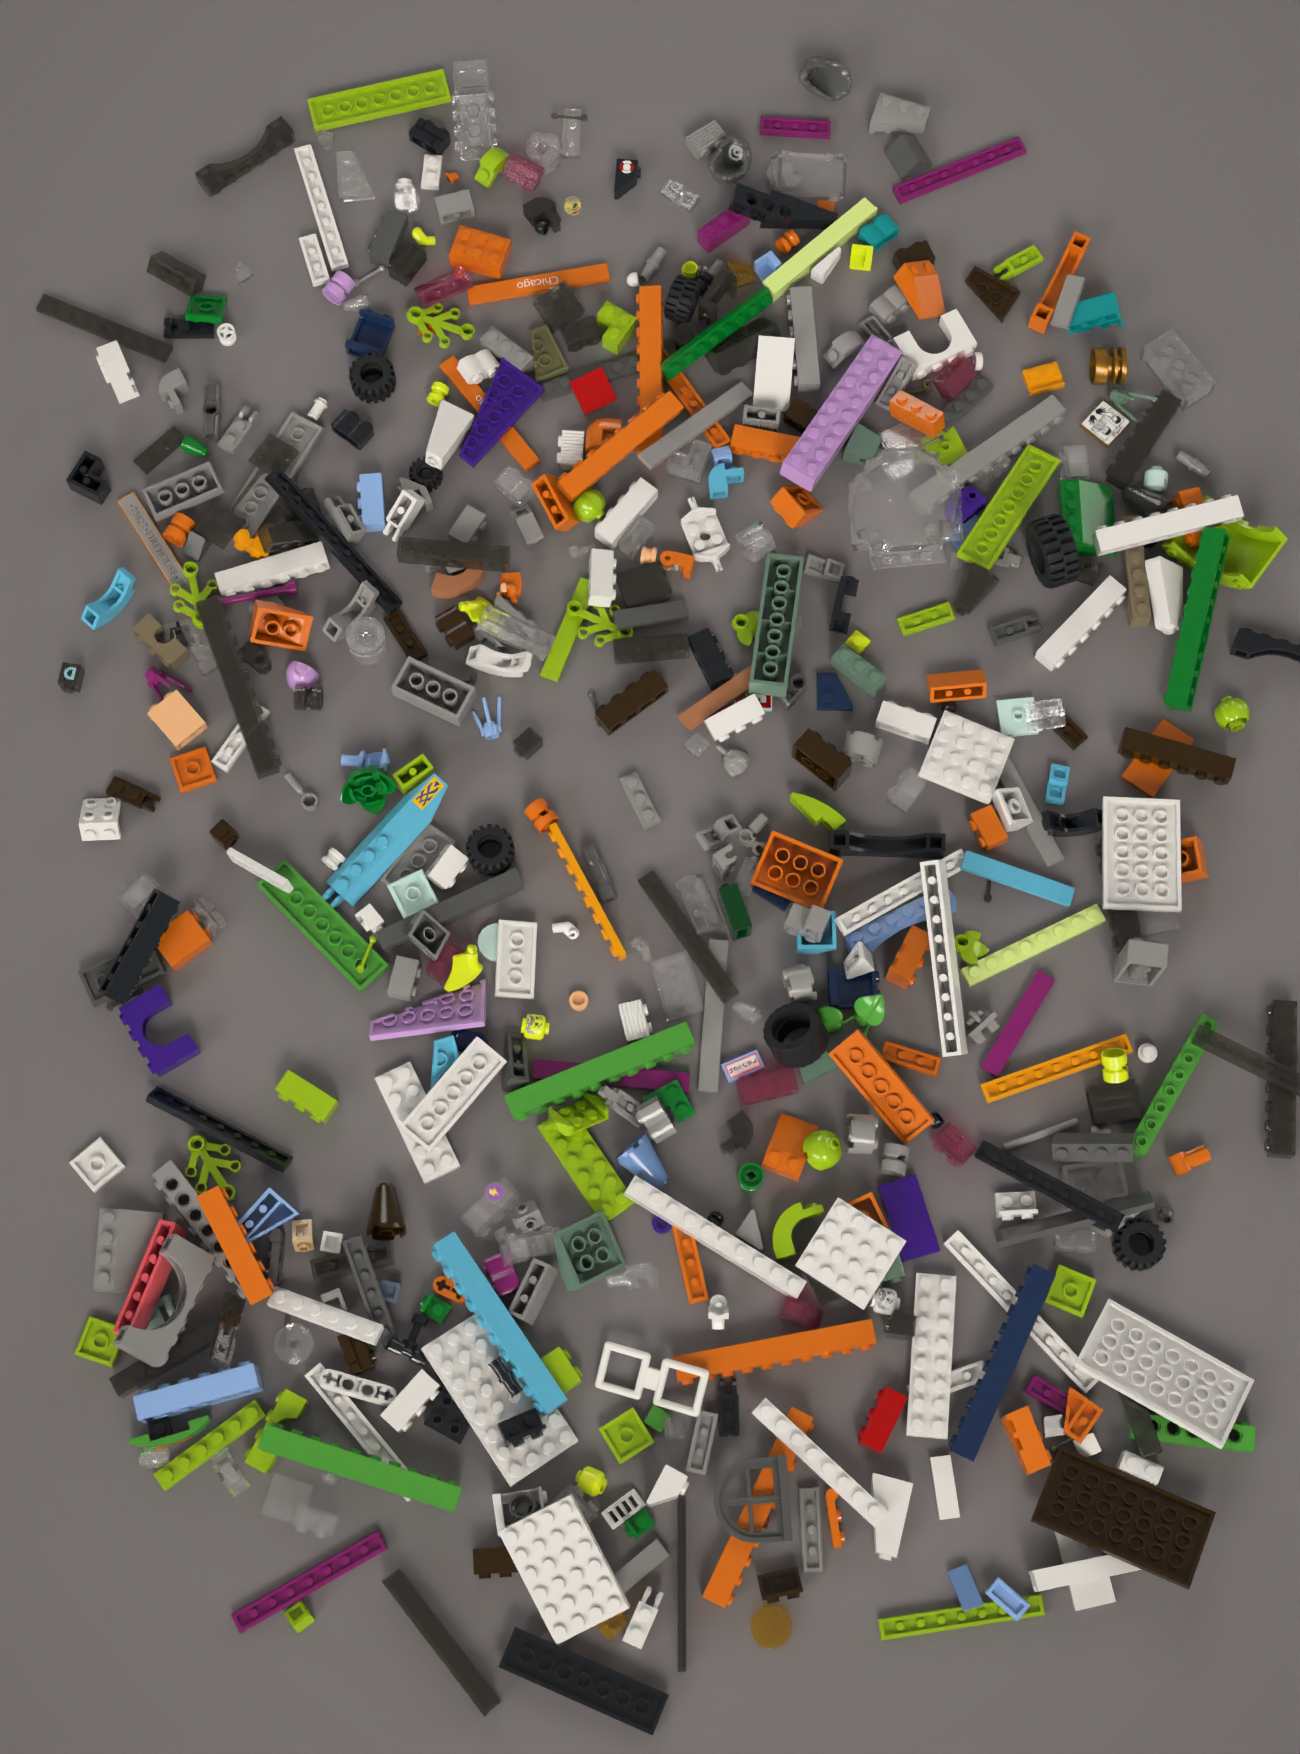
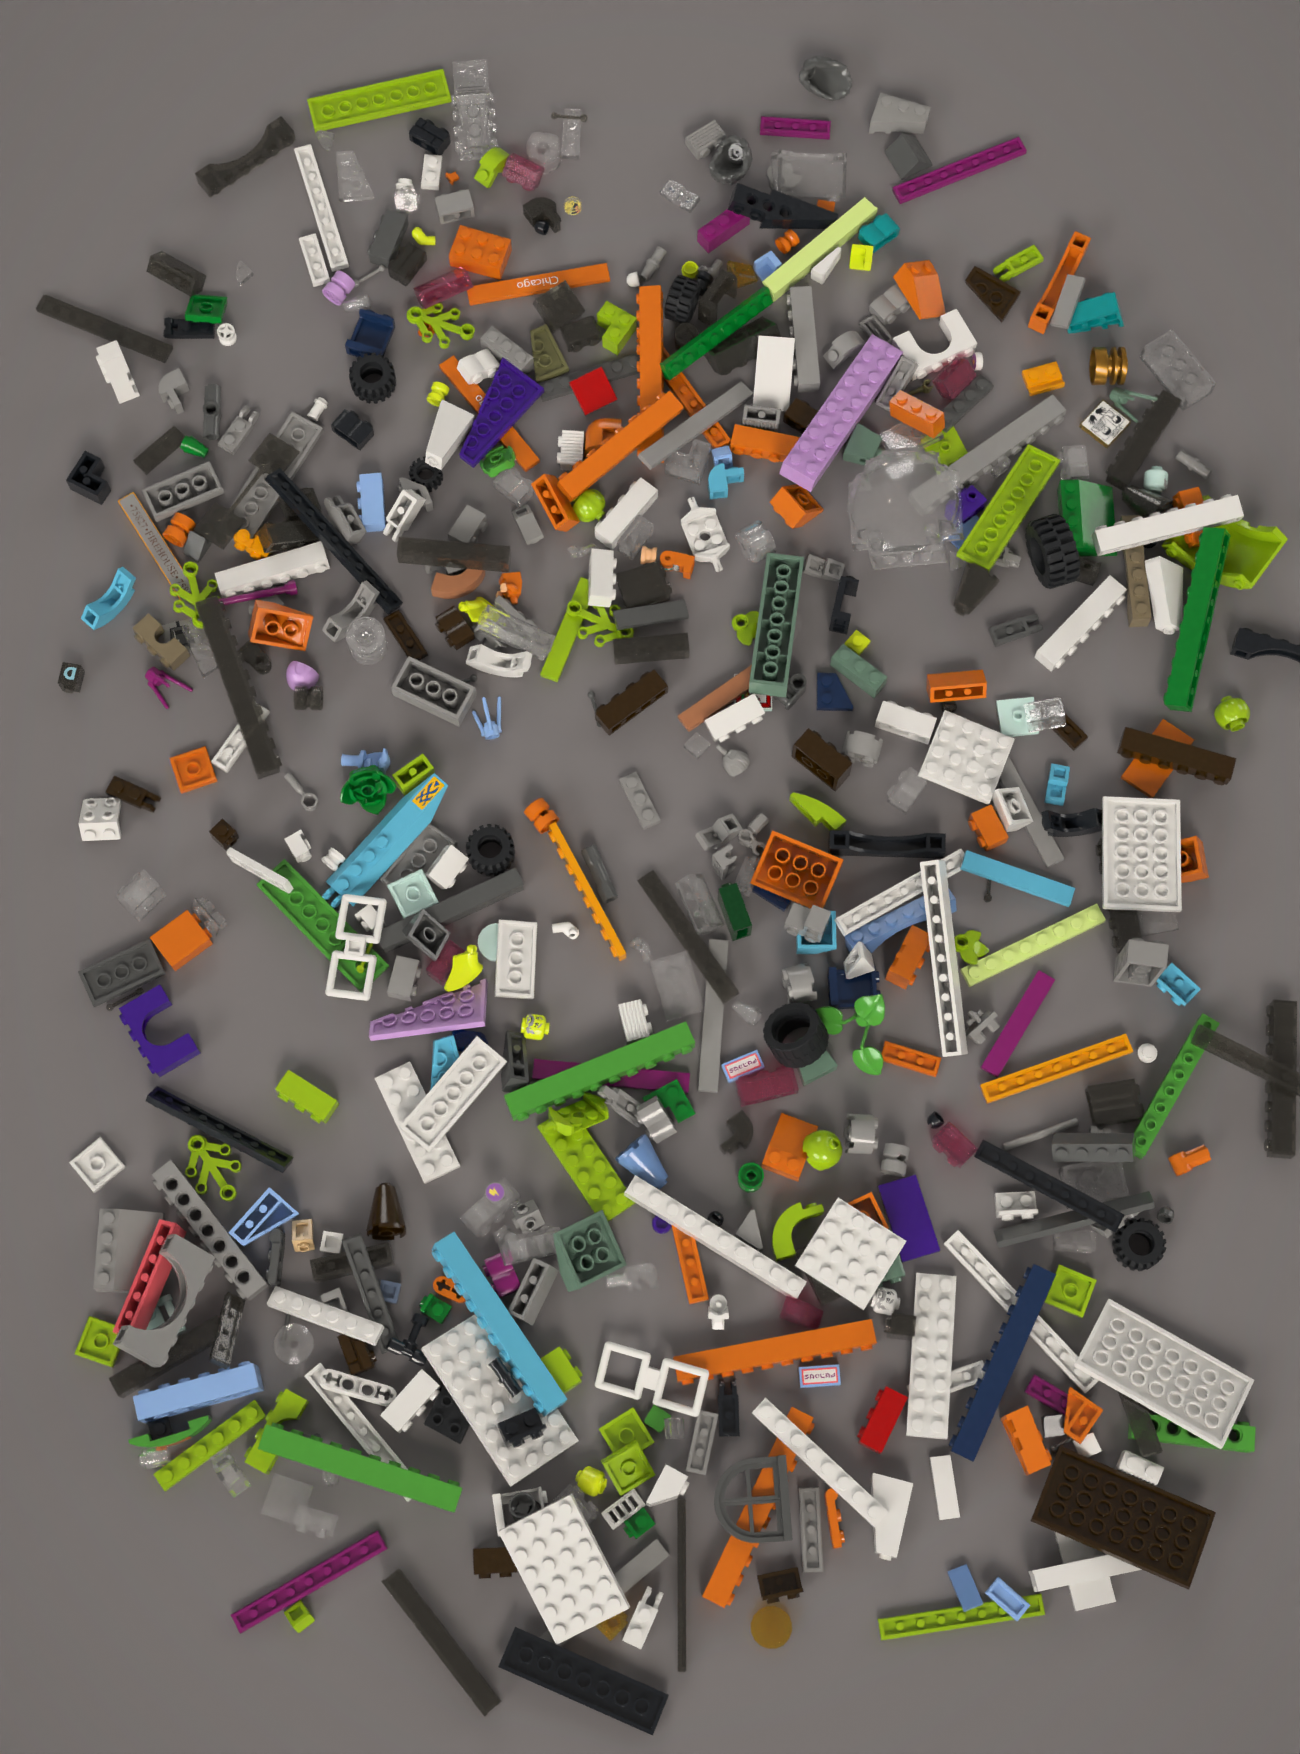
(139, 947): black brick -> none
(177, 719): light nougat panel -> none
(234, 1244): orange brick -> none
(298, 846): none -> white brick
(355, 947): none -> white bar
(498, 460): none -> bright green plate
(527, 743): clear smoke brick -> none
(578, 1000): light nougat tile -> none
(626, 176): black slope -> none
(628, 1467): none -> lime tile
(710, 658): black brick -> none
(819, 1376): none -> tile
(881, 1086): orange plate -> none
(917, 252): dark brown brick -> none
(925, 619): lime tile -> none
(1114, 1065): neon yellow wheel -> none
(1178, 985): none -> medium azure bracket

